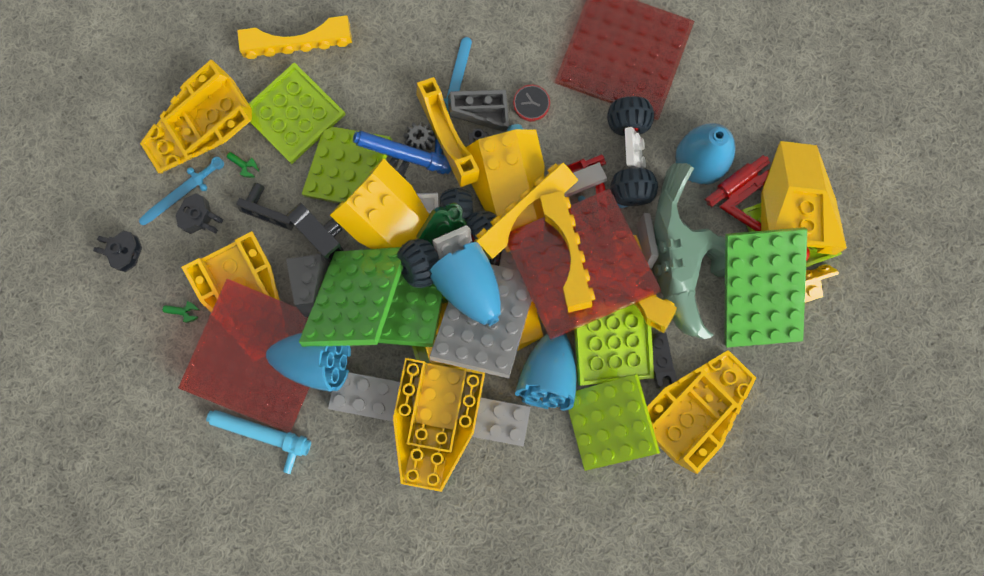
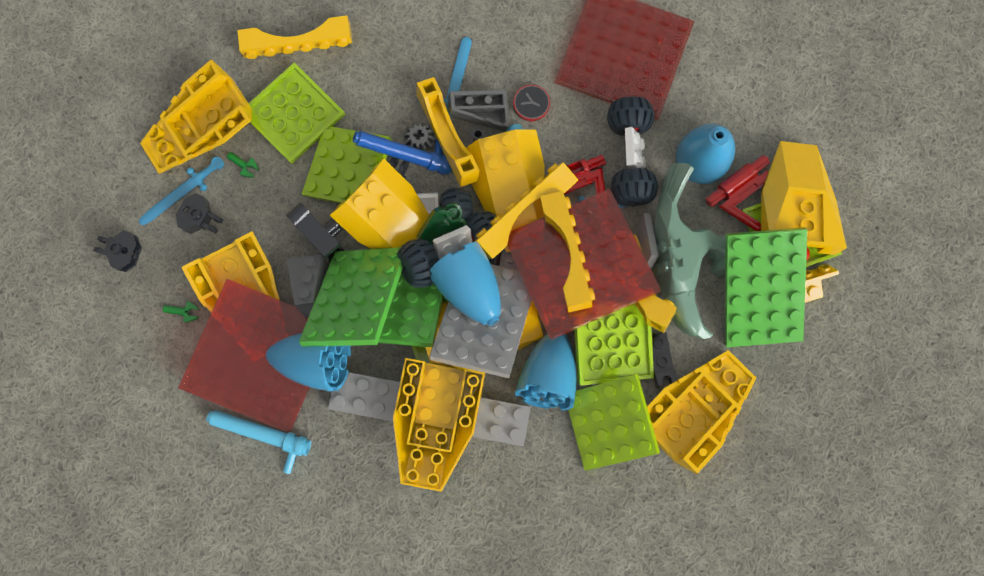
(251, 208): black piece -> none
(587, 178): light grey tile -> none

